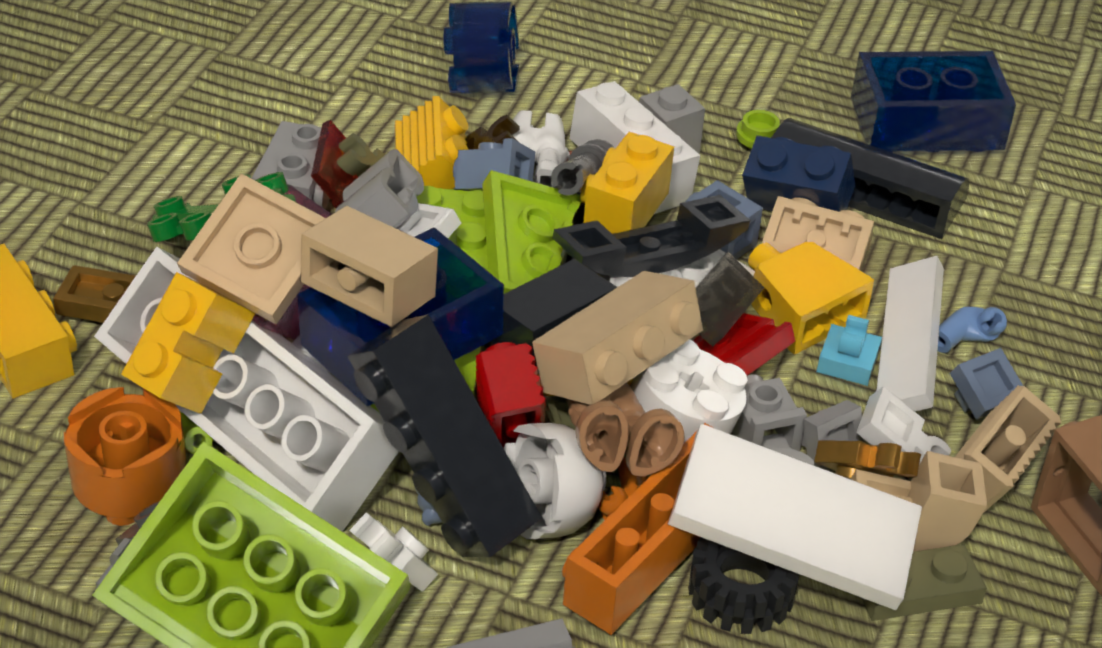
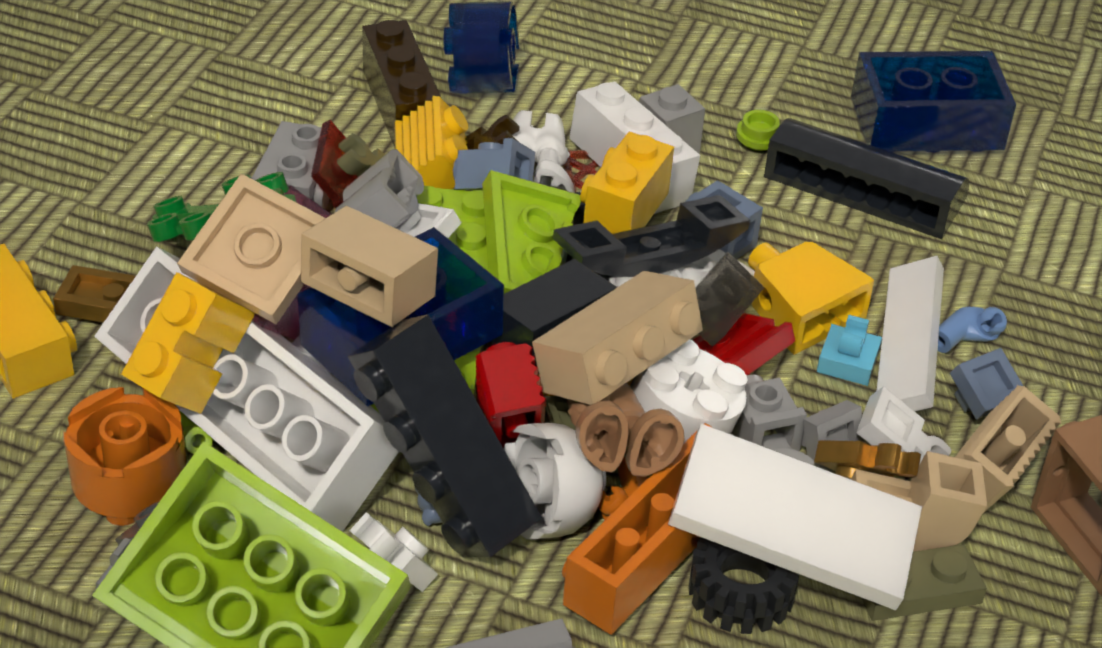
(395, 71): none -> dark brown brick
(582, 161): dark grey pin -> none
(798, 171): dark blue brick -> none
(801, 221): tan bracket -> none

